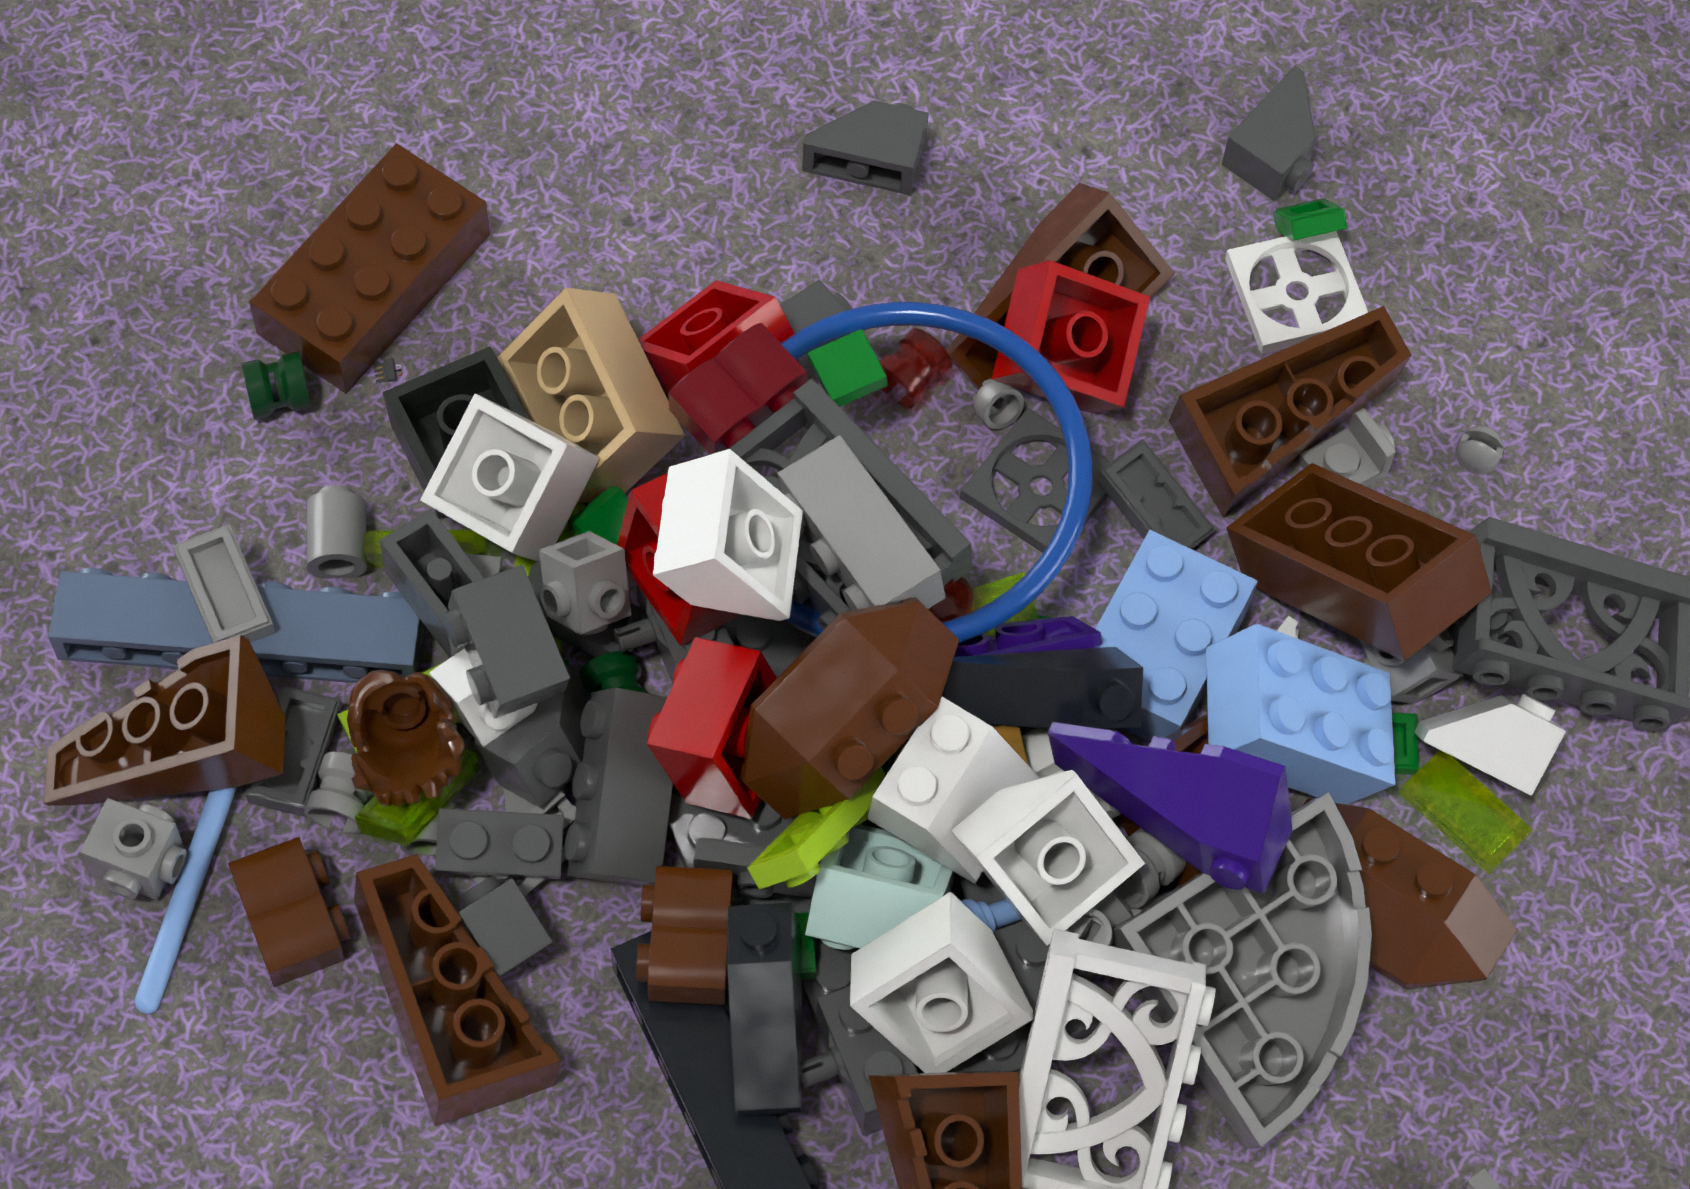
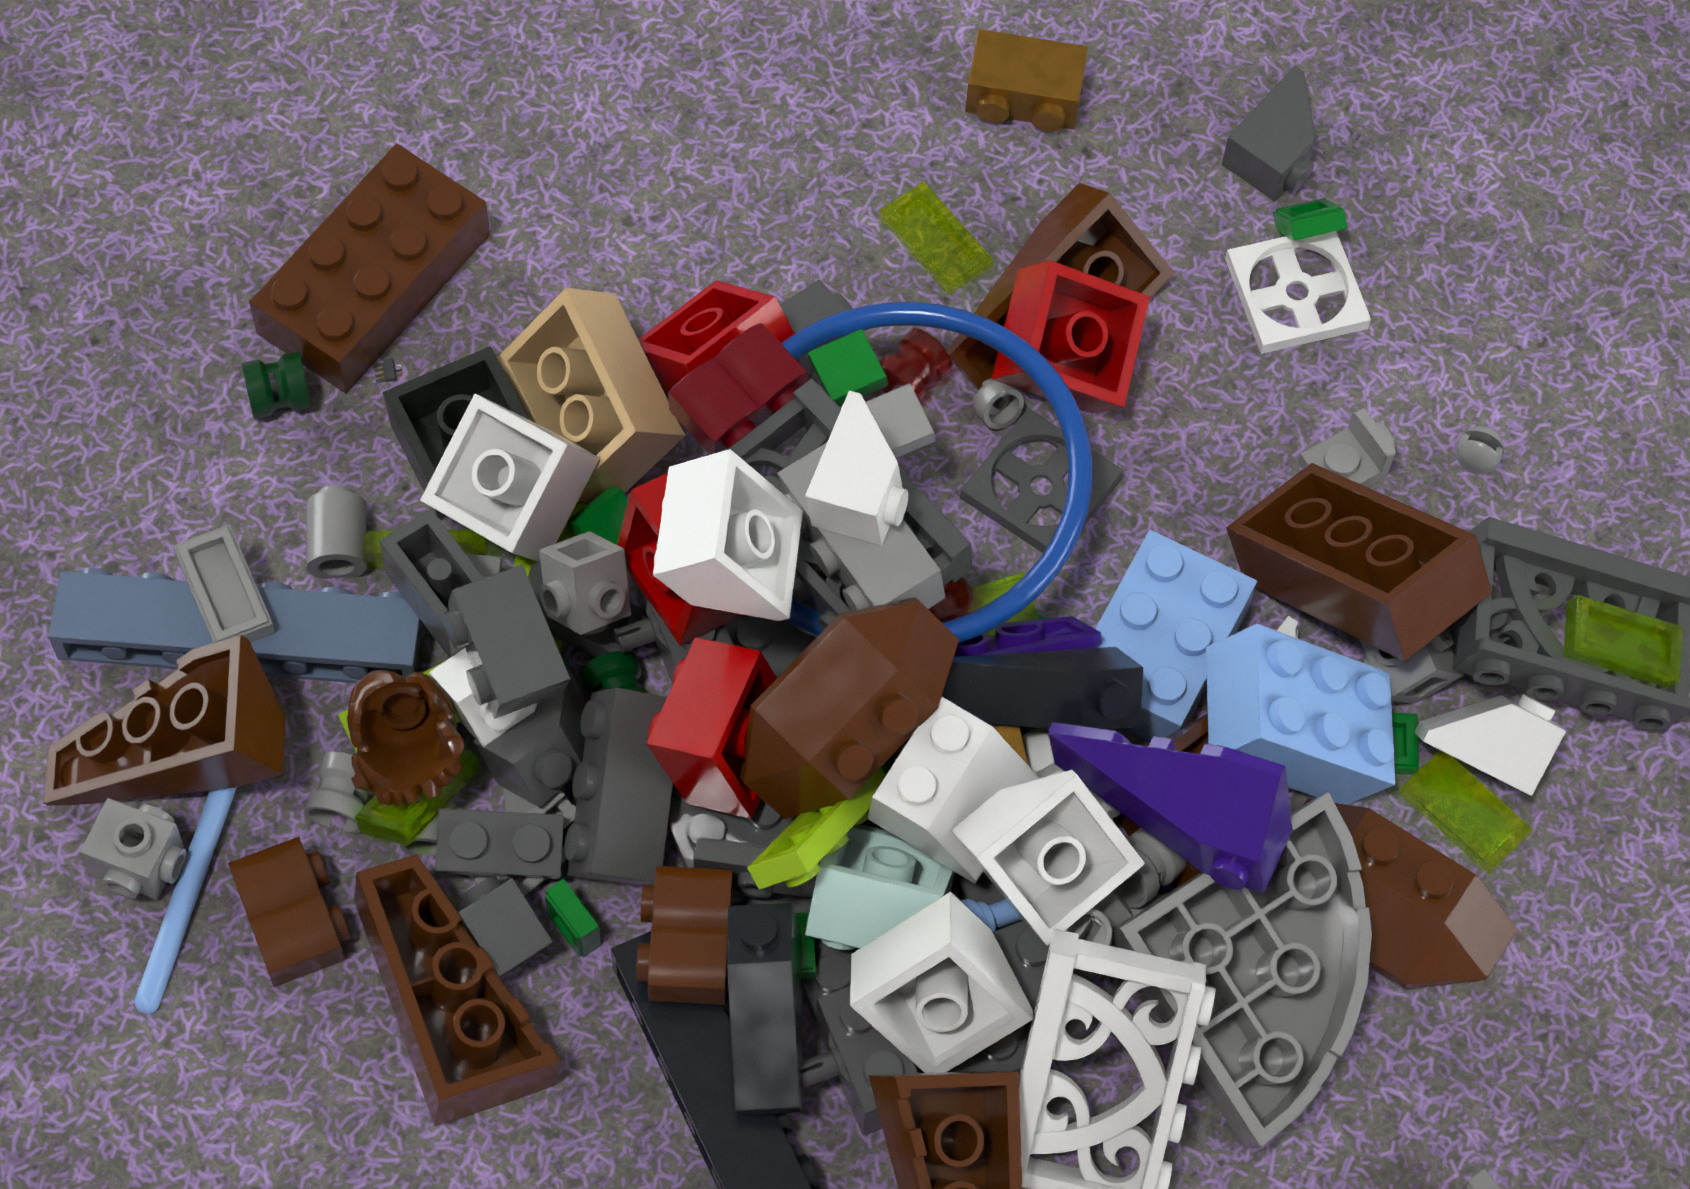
(308, 737): dark grey plate -> none
(572, 919): none -> green tile
(857, 478): none -> white slope
(870, 147): dark grey slope -> none
(902, 420): none -> light grey tile
(936, 238): none -> clear neon green tile
(1026, 80): none -> pearl gold brick
(1153, 497): dark grey plate -> none
(1284, 405): reddish brown wedge -> none
(1623, 641): none -> clear neon green tile

